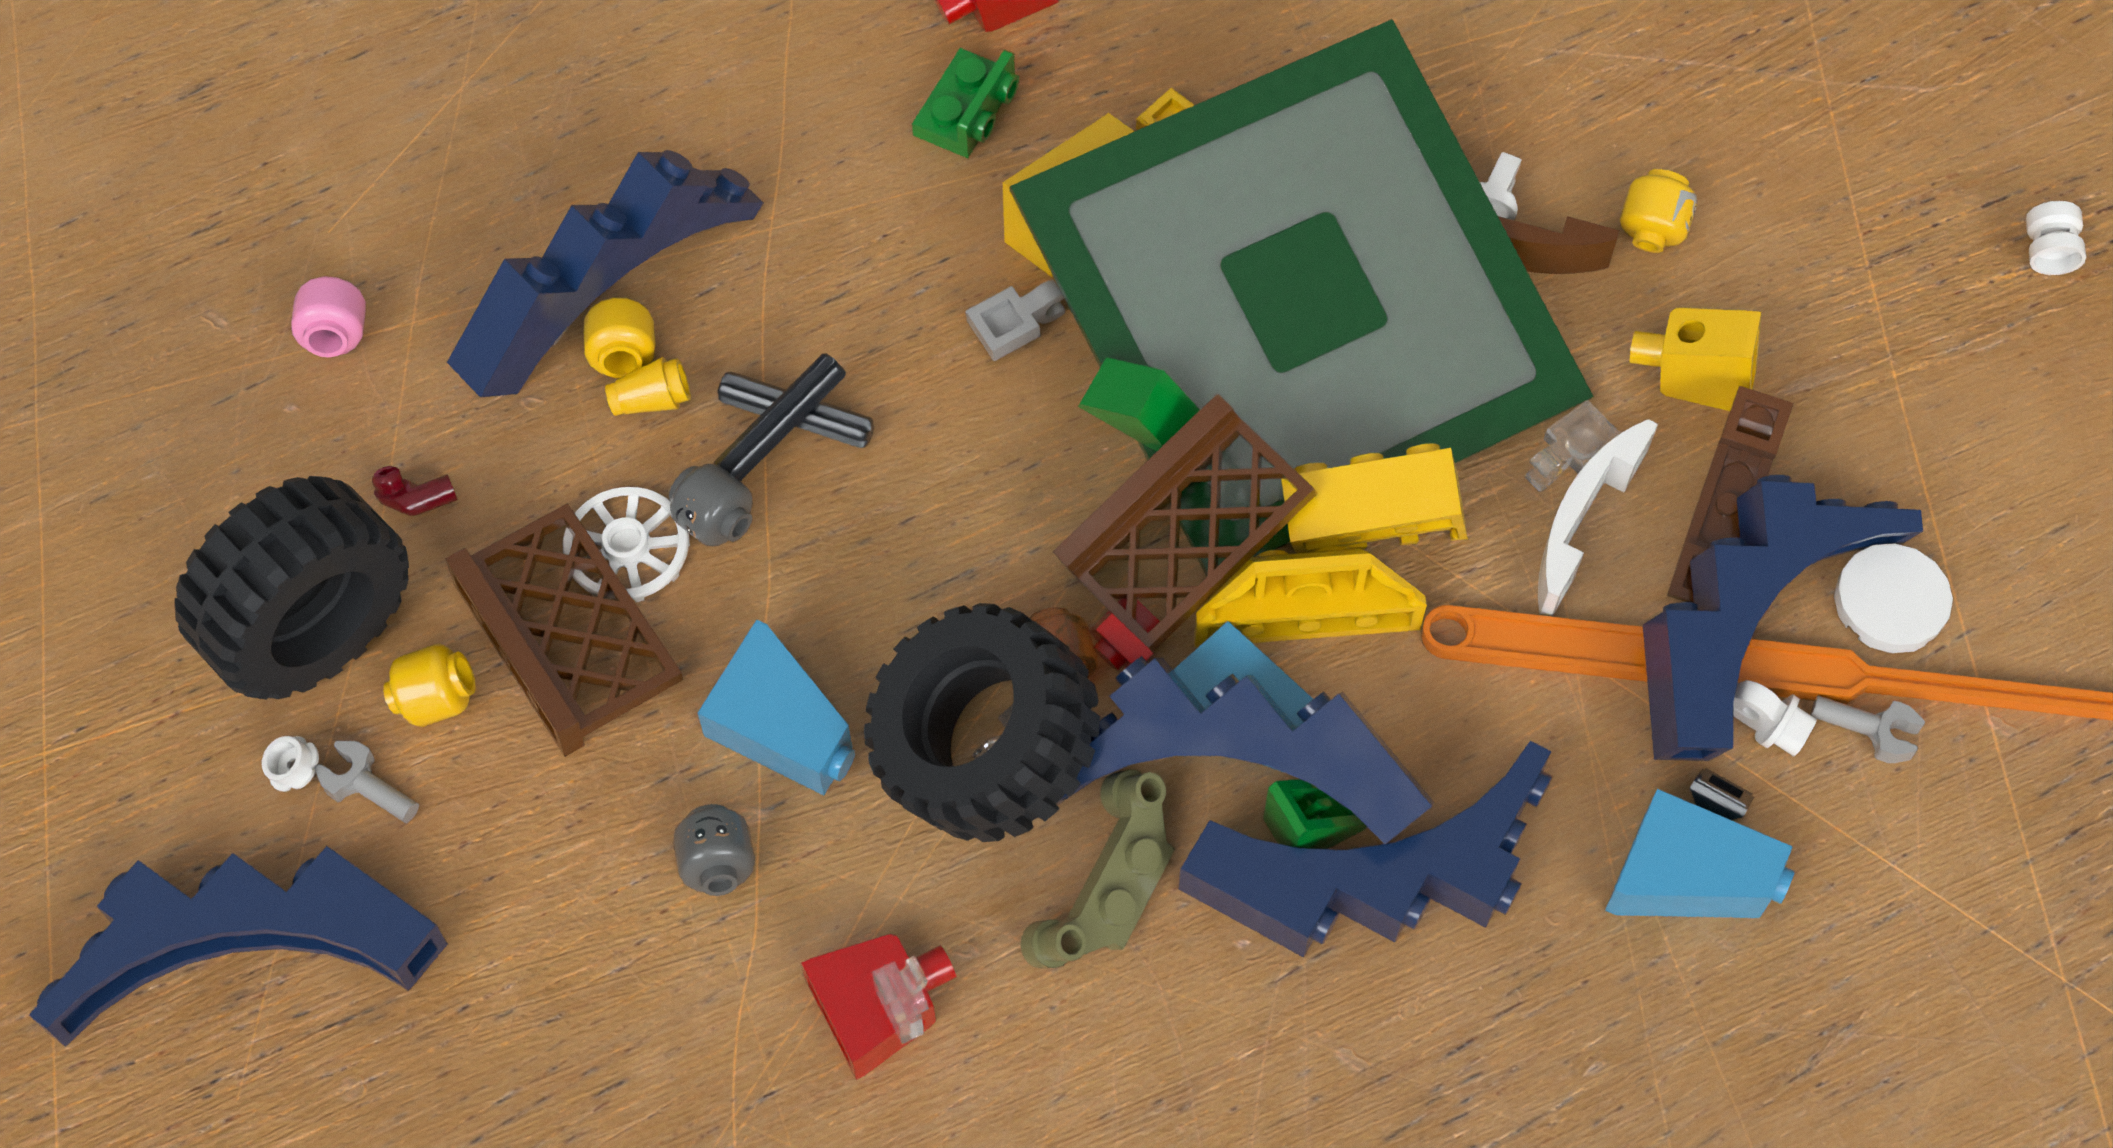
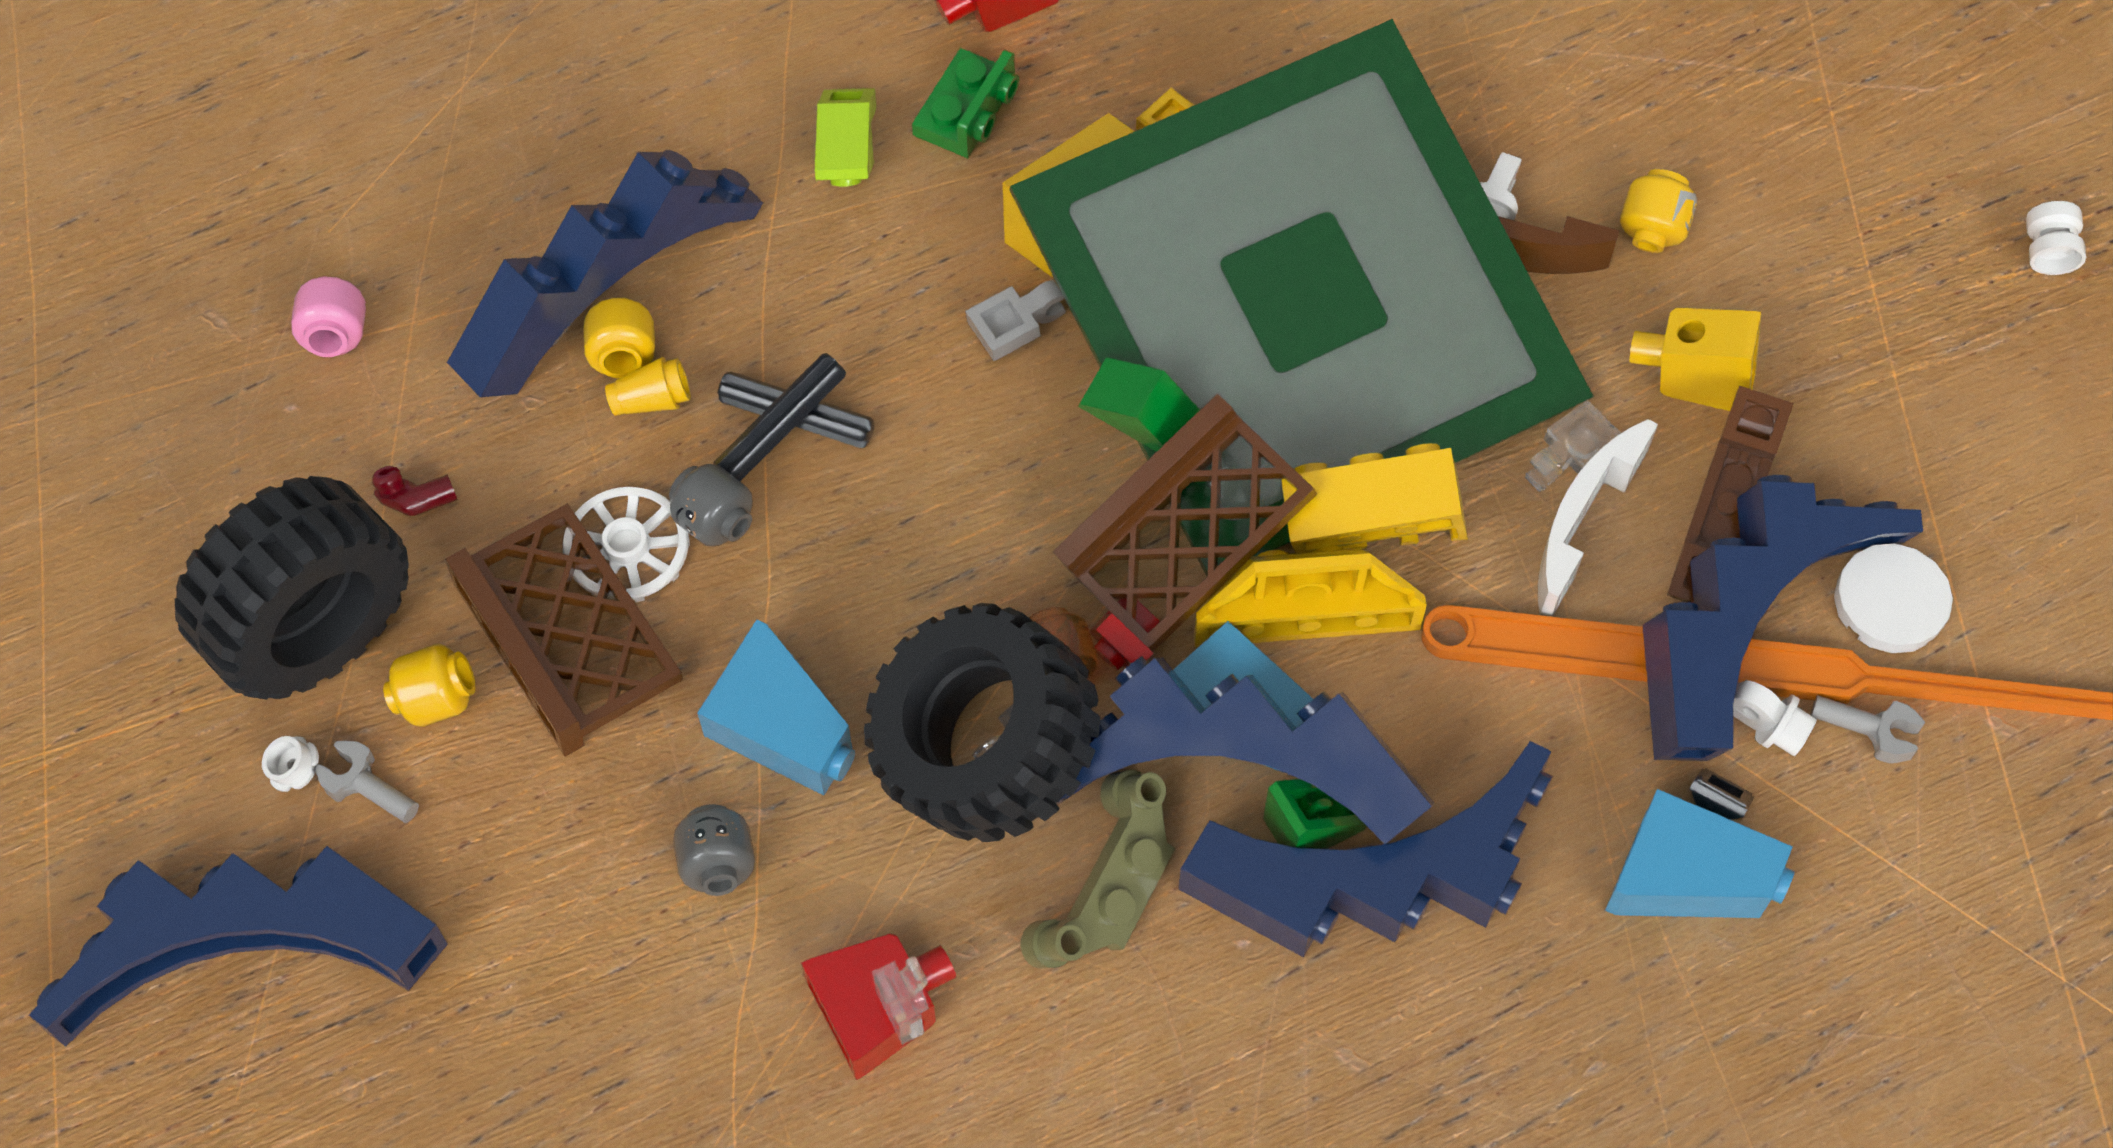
(844, 136): none -> lime slope

